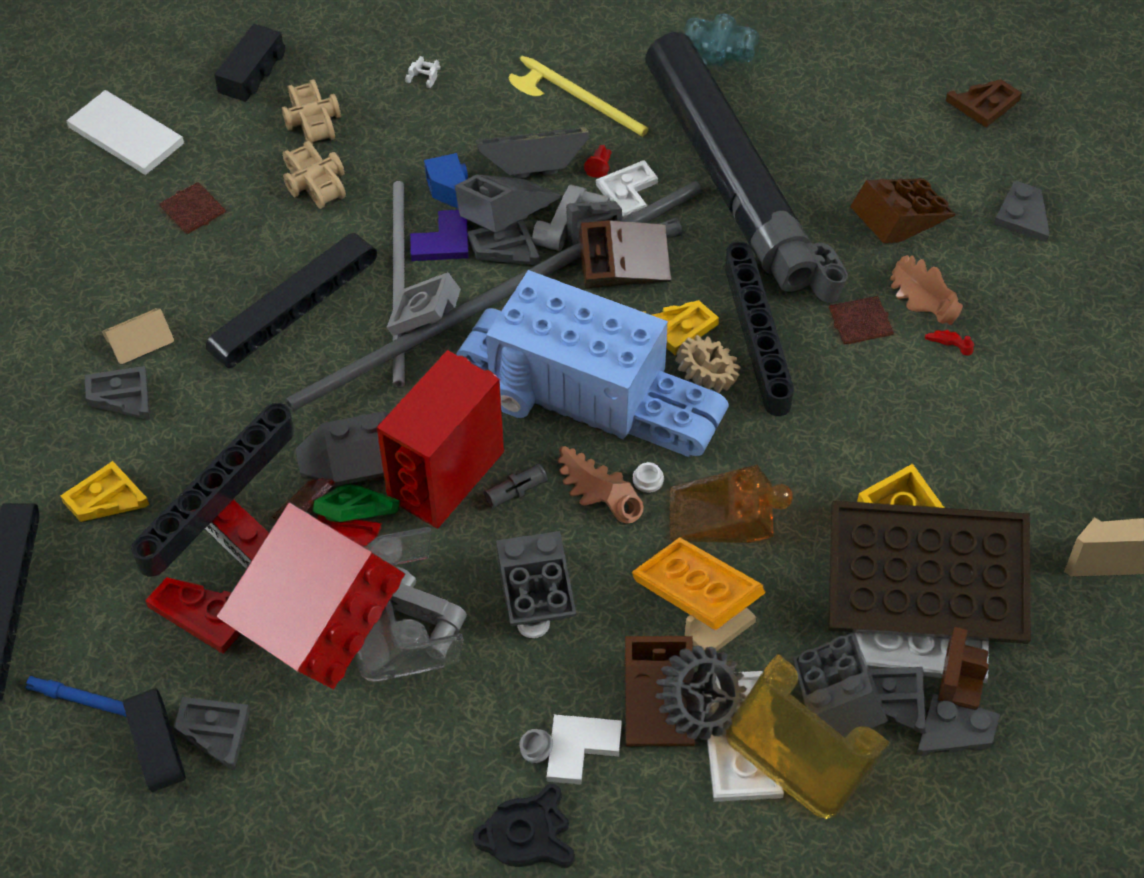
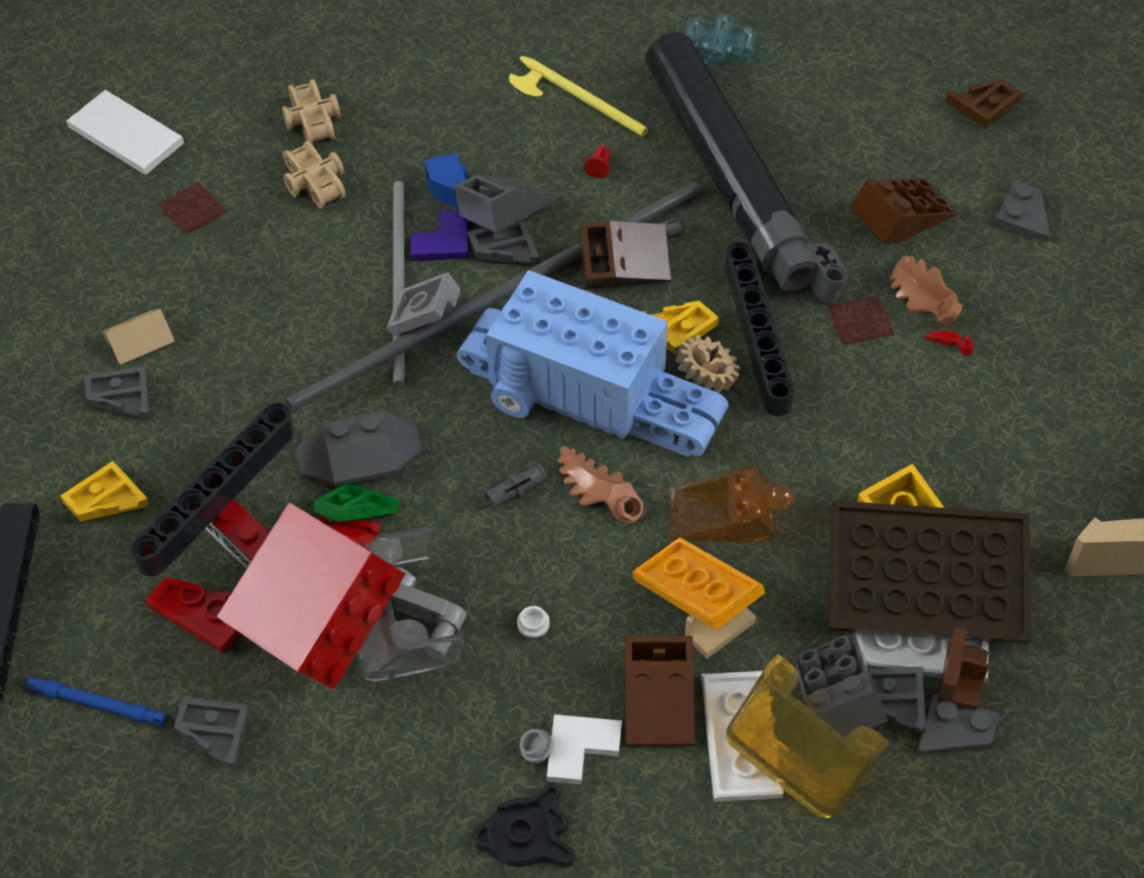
(154, 740): black beam -> none
(250, 62): black brick -> none
(290, 299): black beam -> none
(306, 495): clear red piece -> none
(415, 69): white piece -> none
(442, 438): red brick -> none
(535, 151): dark grey wedge -> none
(535, 578): dark grey slope -> none
(554, 234): light grey beam -> none
(589, 212): dark grey wing -> none
(624, 185): white tile -> none
(648, 477): white plate -> none
(705, 679): dark grey gear -> none

